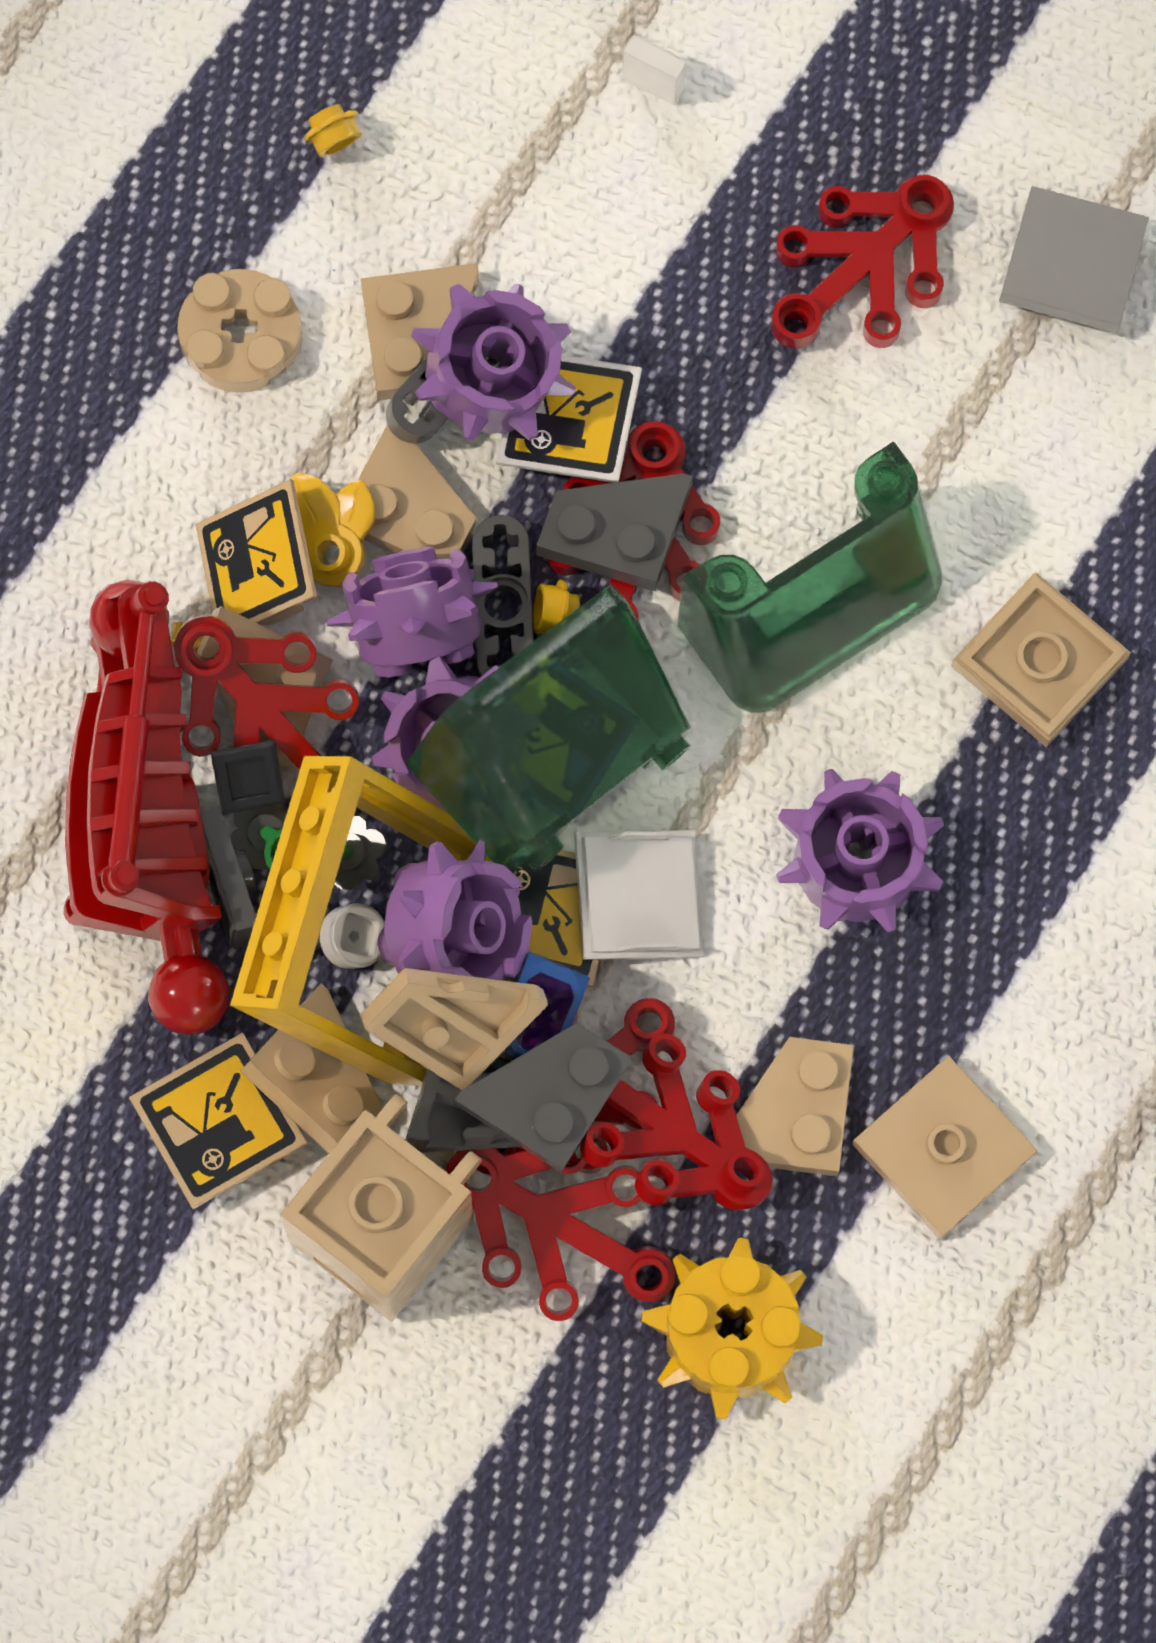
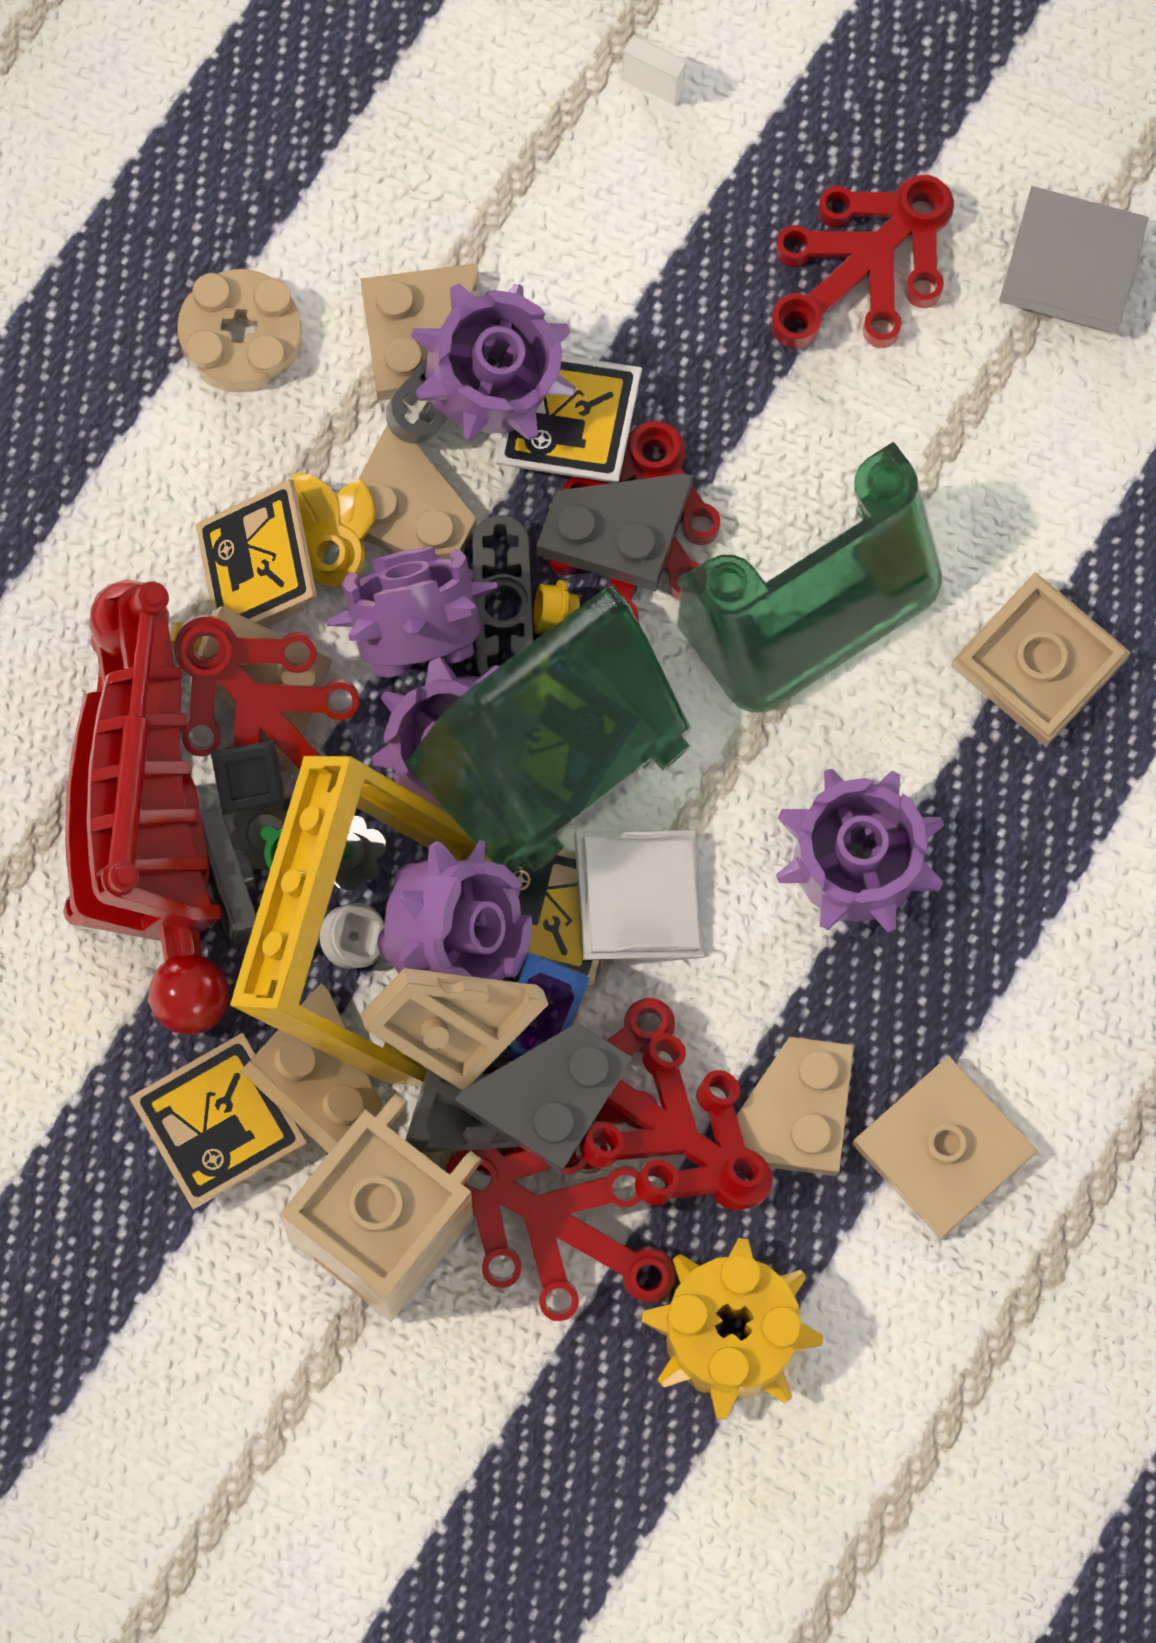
(333, 130): yellow plate -> none

